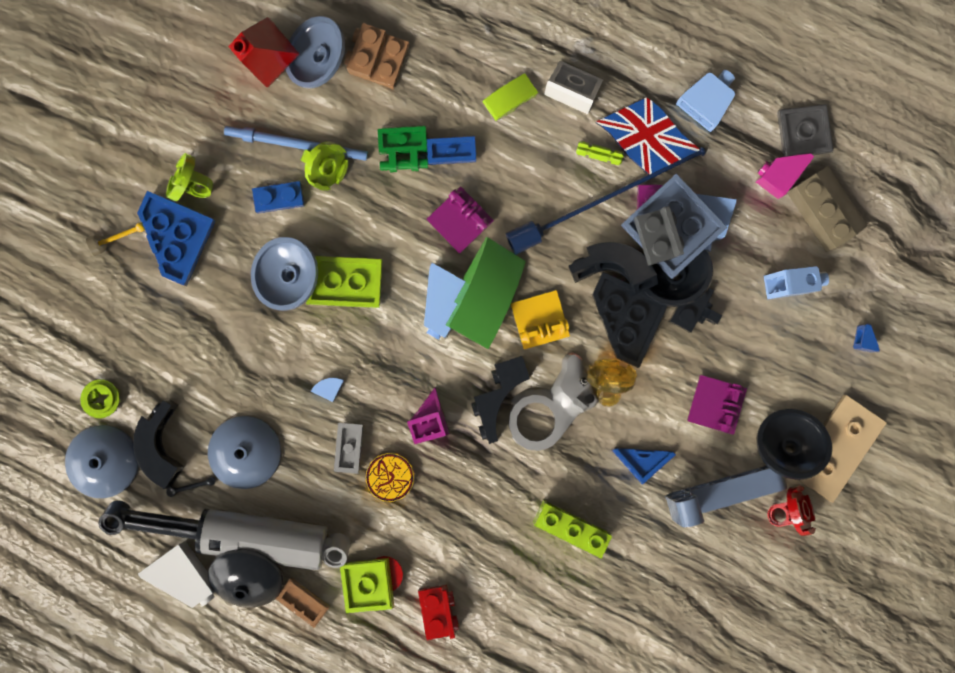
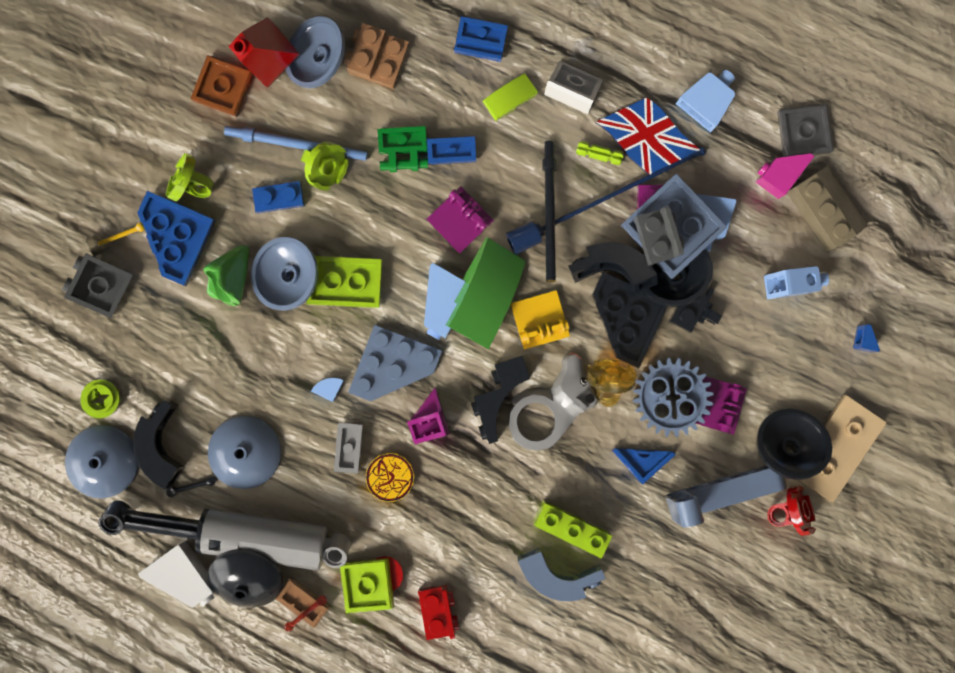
(97, 284): none -> dark grey plate
(221, 86): none -> dark orange tile
(228, 275): none -> bright green hat
(321, 601): none -> clear red hinge
(391, 363): none -> sand blue plate
(480, 39): none -> blue plate
(549, 165): none -> black bar
(555, 585): none -> sand blue arch
(695, 395): none -> sand blue gear

